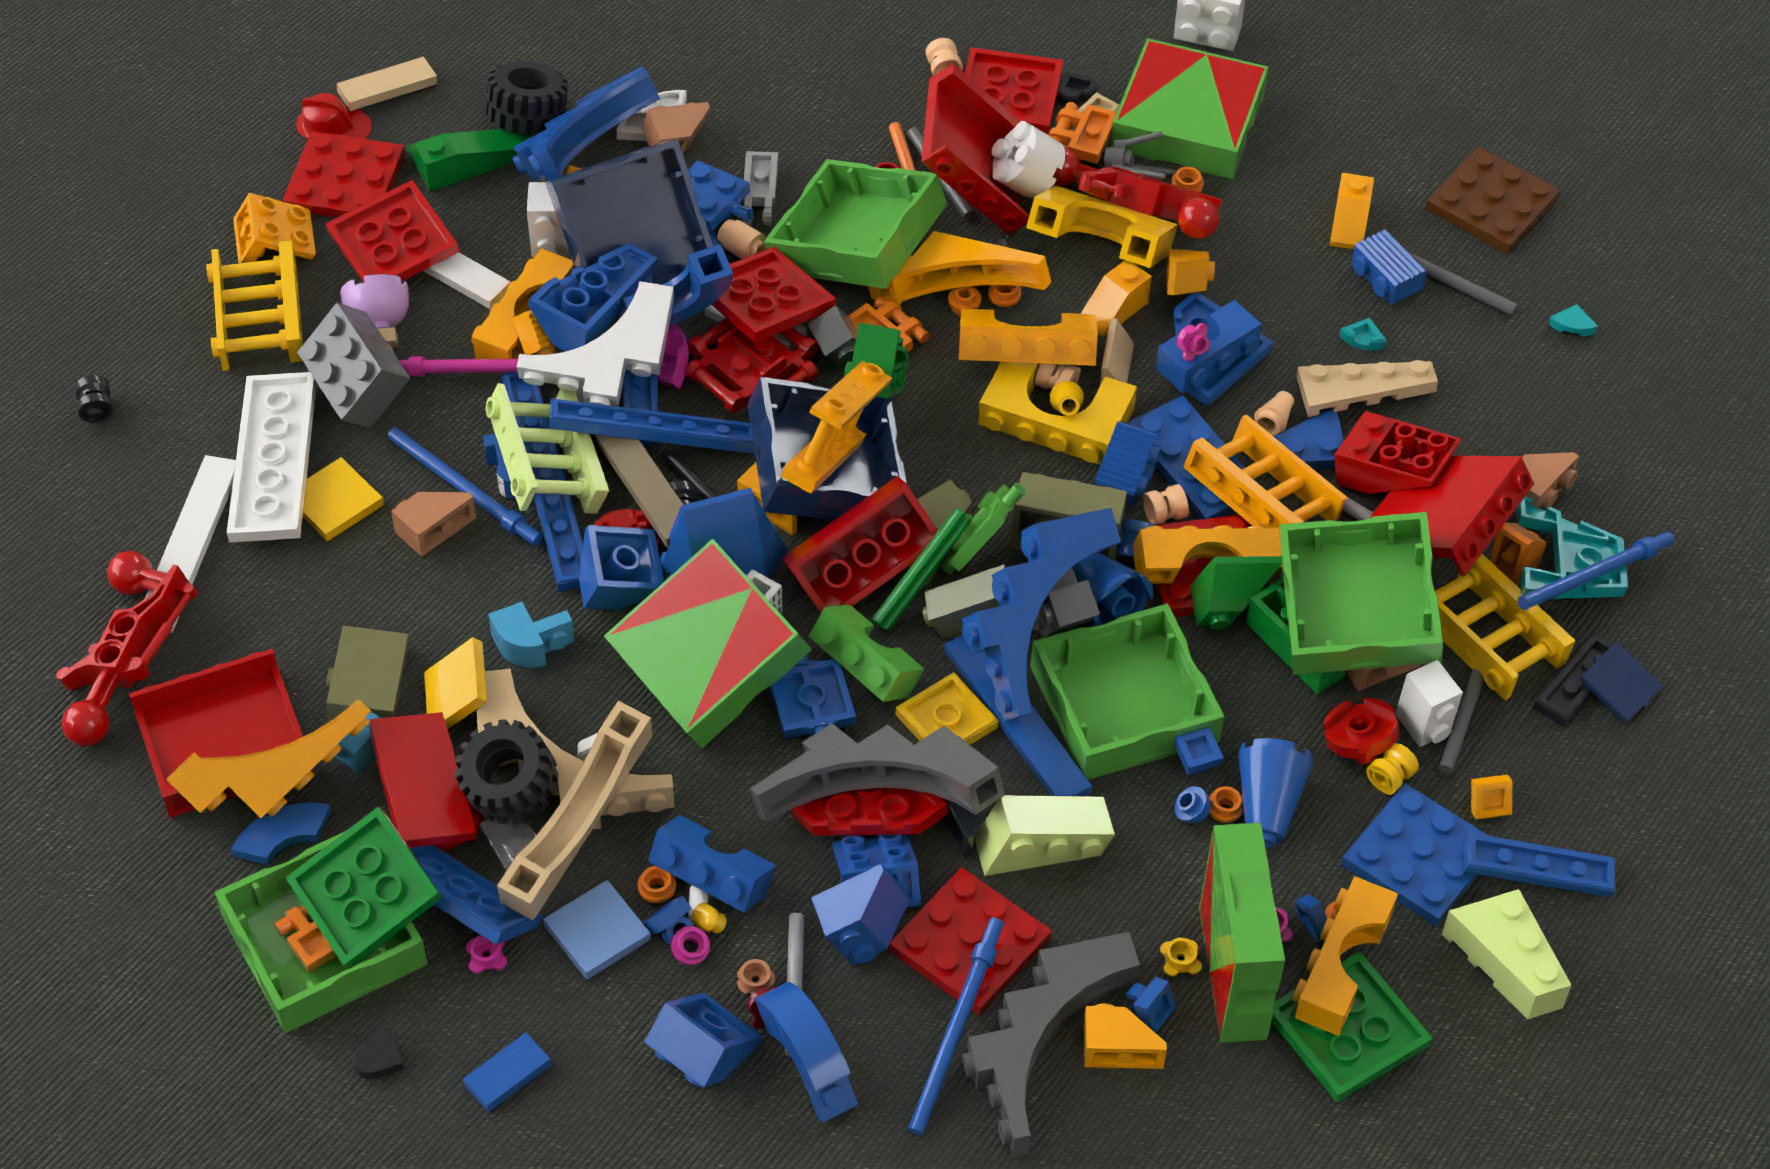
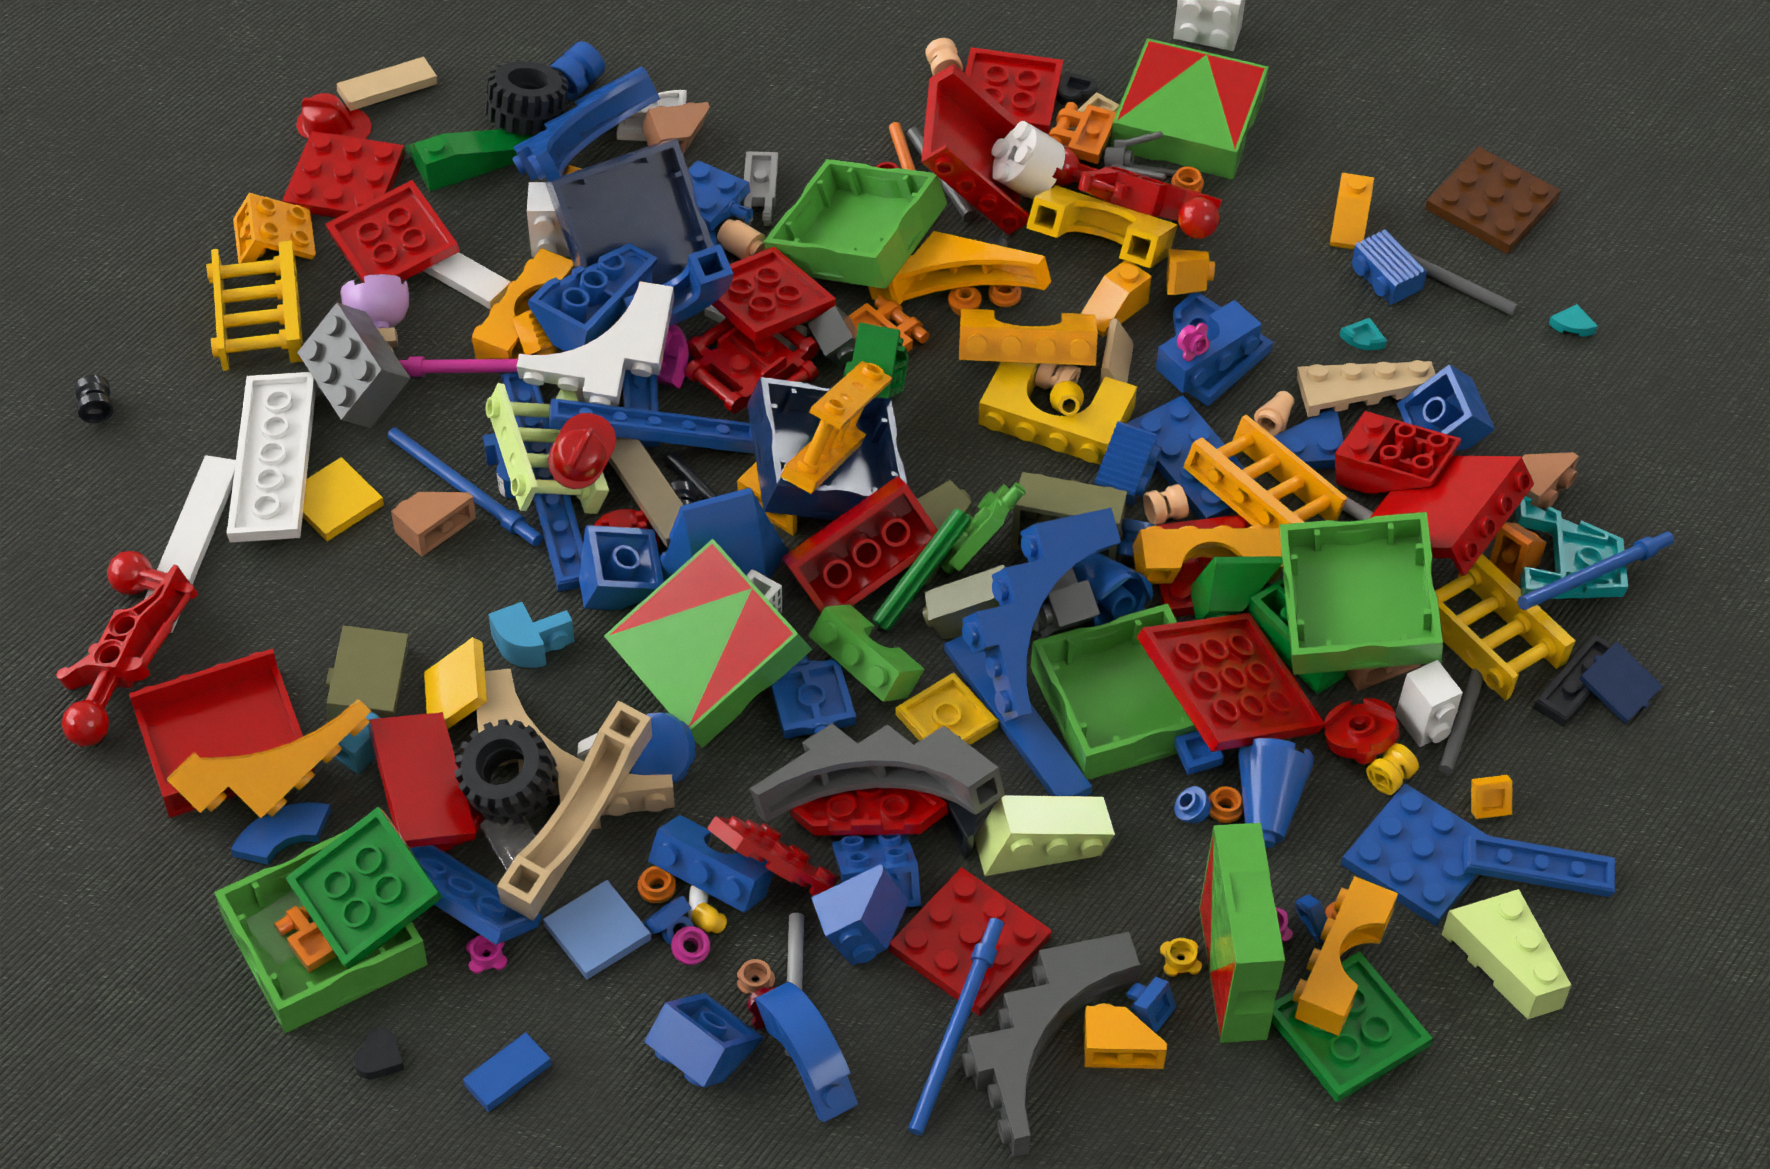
(580, 67): none -> blue wheel
(581, 450): none -> red piece
(669, 749): none -> blue tile
(764, 844): none -> red plate
(1230, 681): none -> red plate
(1449, 406): none -> blue slope

